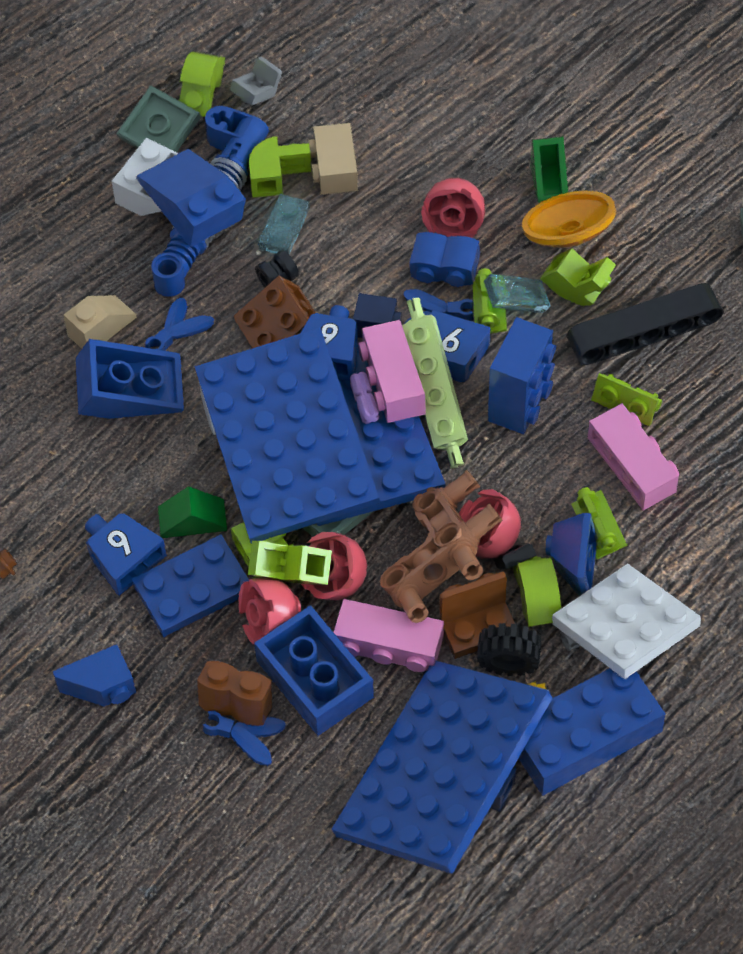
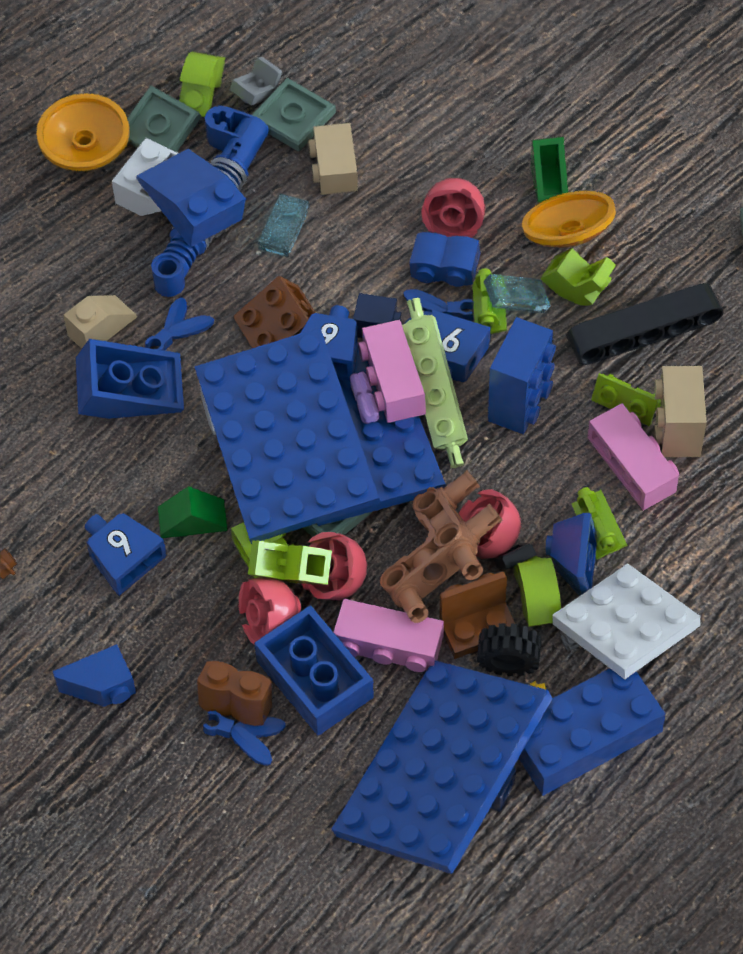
(82, 121): none -> light orange dish
(191, 585): blue plate -> none
(272, 161): lime brick -> none
(280, 265): black wheel -> none
(293, 113): none -> sand green plate
(682, 411): none -> tan brick

